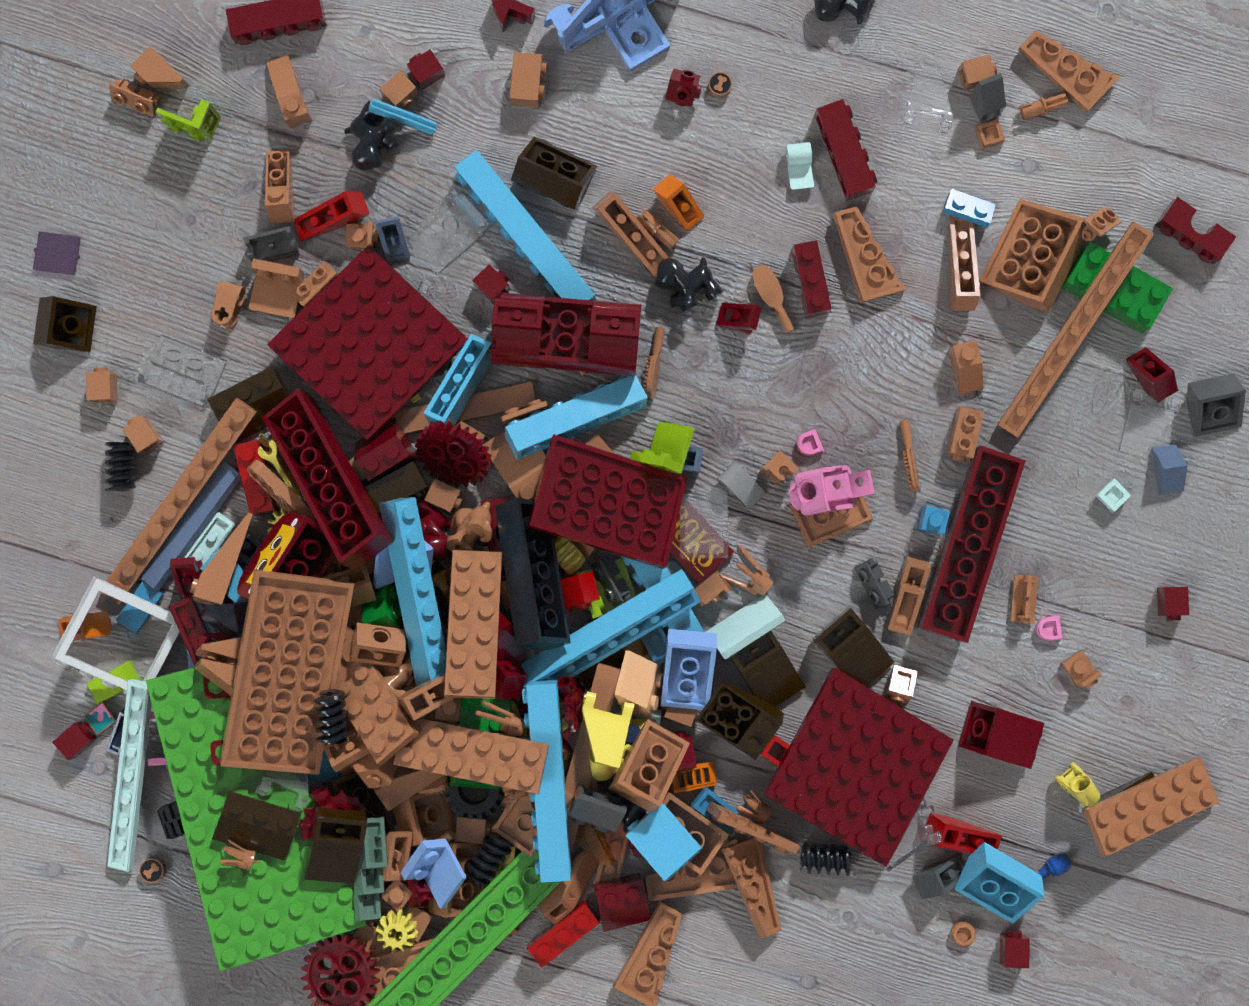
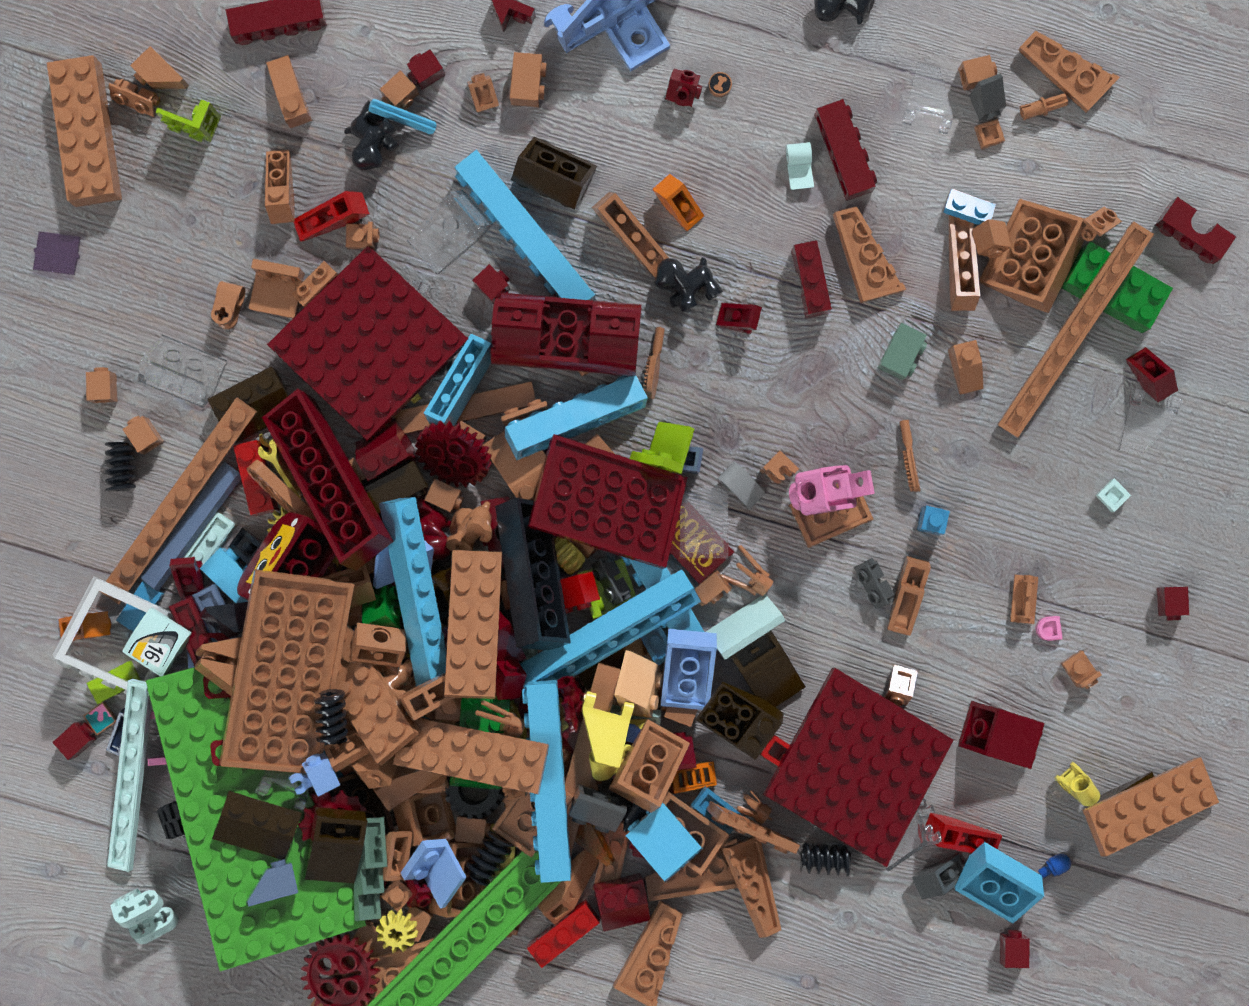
(64, 324): dark brown slope -> none
(84, 131): none -> nougat brick
(134, 913): none -> light aqua piece
(152, 870): tile -> none
(157, 642): none -> light aqua slope
(217, 575): nougat slope -> none
(246, 857): nougat piece -> none
(272, 244): dark grey hinge -> none
(274, 883): none -> sand blue slope
(319, 775): none -> light blue brick
(393, 239): sand blue slope -> none
(482, 92): none -> nougat bracket
(658, 229): nougat axle -> none
(771, 293): nougat piece -> none
(809, 443): bright pink tile -> none
(853, 648): dark brown slope -> none
(902, 352): none -> sand green brick
(963, 933): nougat tile -> none
(964, 434): nougat brick -> none
(971, 544): dark red brick -> none
(991, 238): none -> nougat brick
(1169, 468): sand blue slope -> none
(1216, 404): dark grey slope -> none

